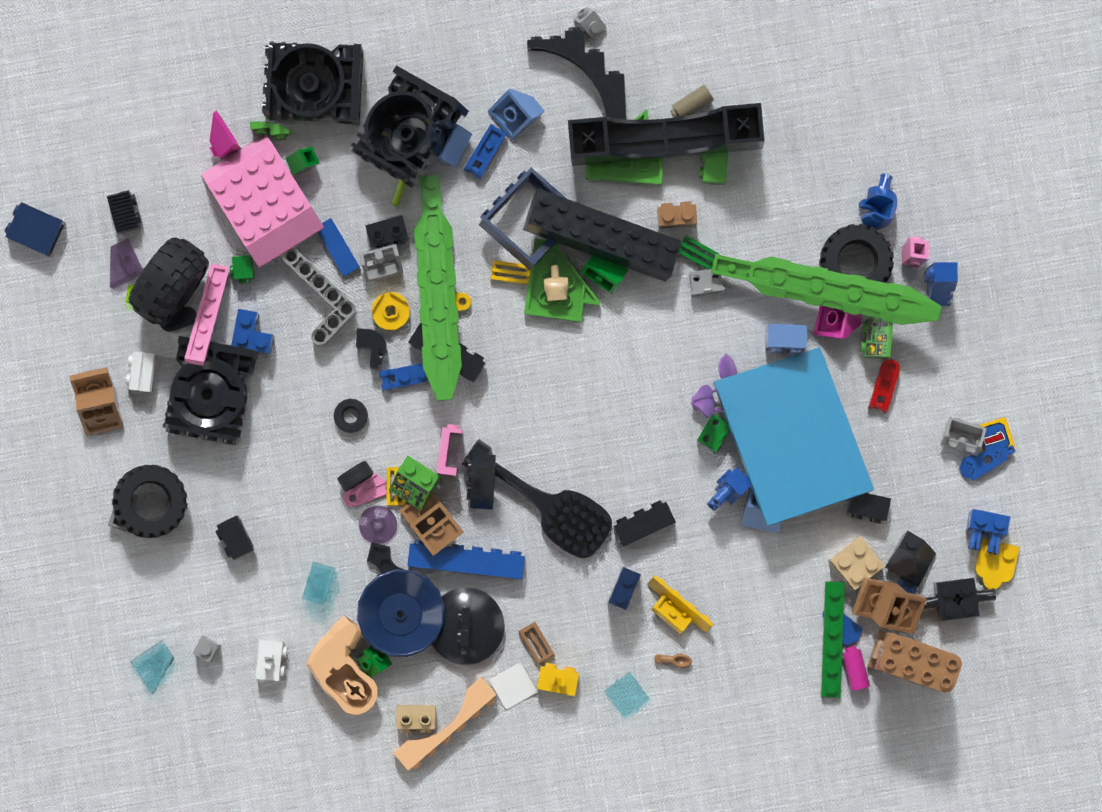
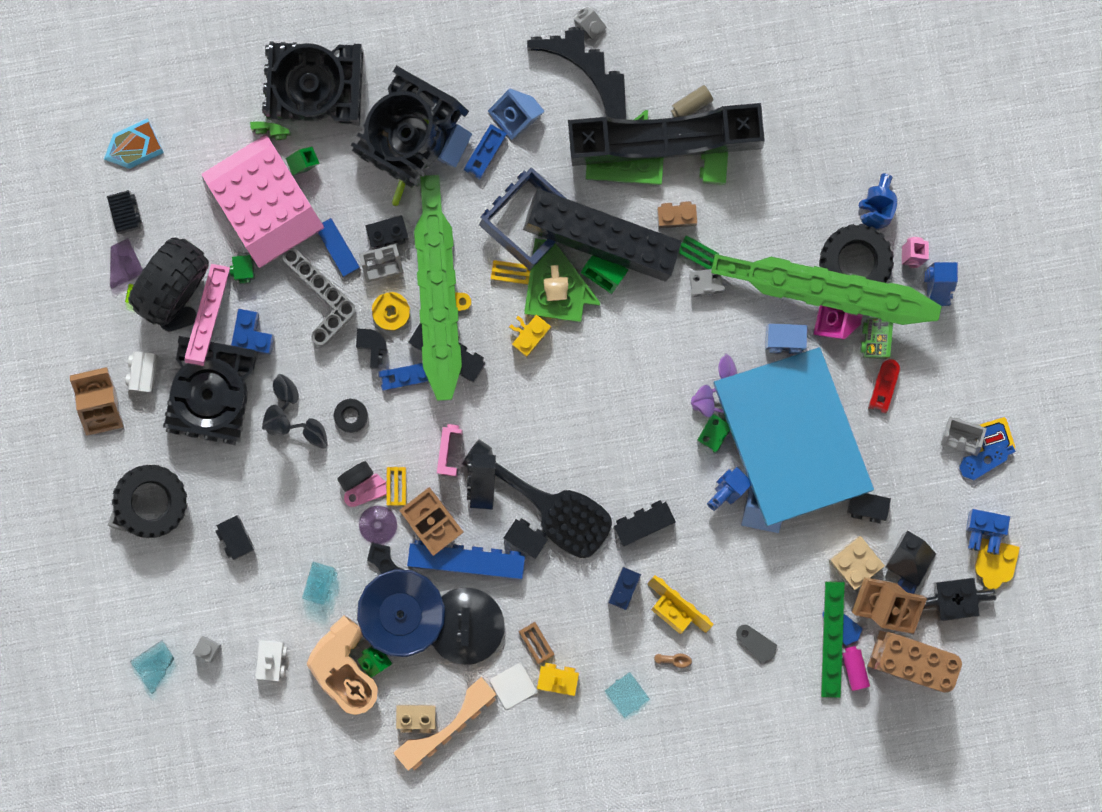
(34, 229): dark blue brick -> none
(133, 145): none -> tile
(221, 138): dark pink slope -> none
(277, 423): none -> black plant
(414, 483): bright green slope -> none
(526, 538): none -> black brick
(531, 335): none -> yellow brick
(756, 643): none -> dark grey piece

